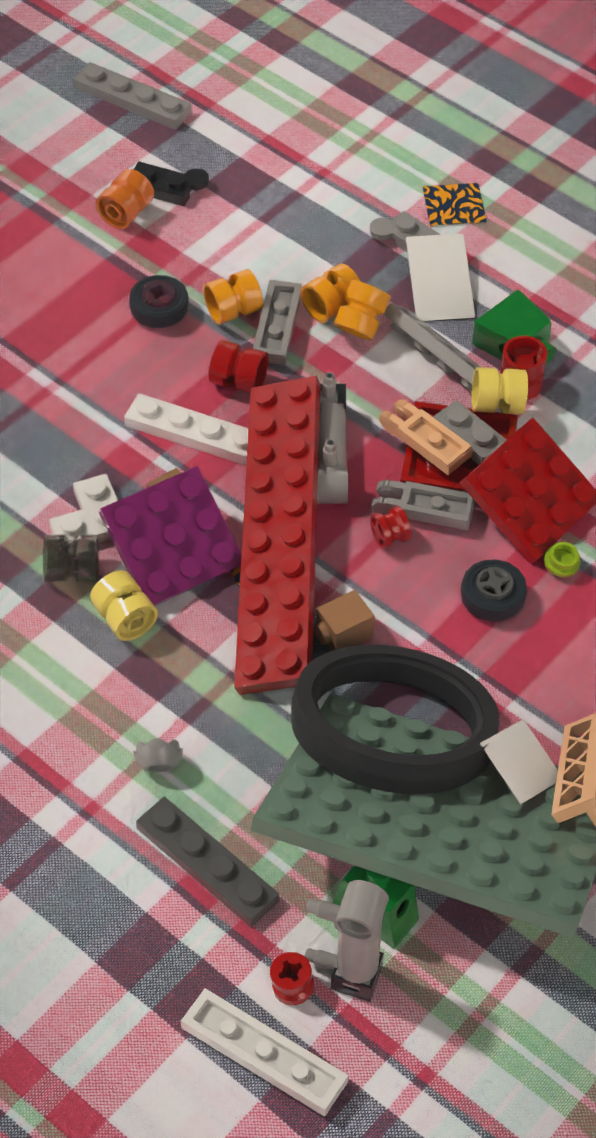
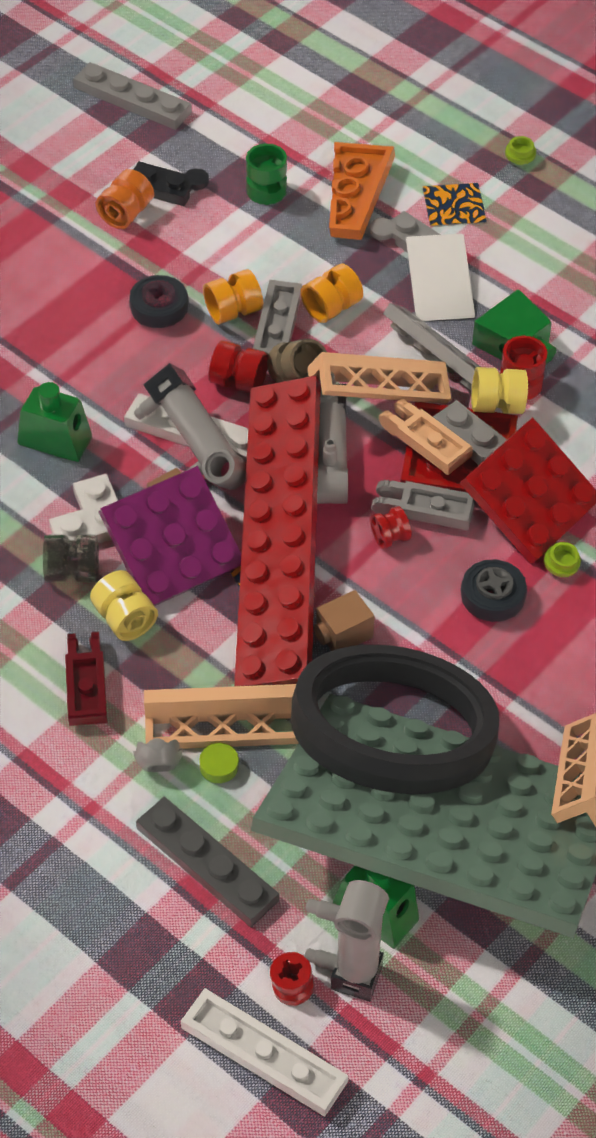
(54, 423): none -> green torso
(85, 682): none -> dark red hinge
(176, 394): none -> light grey piece
(216, 704): none -> light nougat fence
(219, 763): none -> lime tile
(266, 174): none -> green wheel
(290, 359): none -> dark tan wheel
(356, 186): none -> orange wing
(362, 309): light orange wheel -> none
(384, 372): none -> light nougat fence
(520, 150): none -> lime plate
(521, 761): white sticker -> none

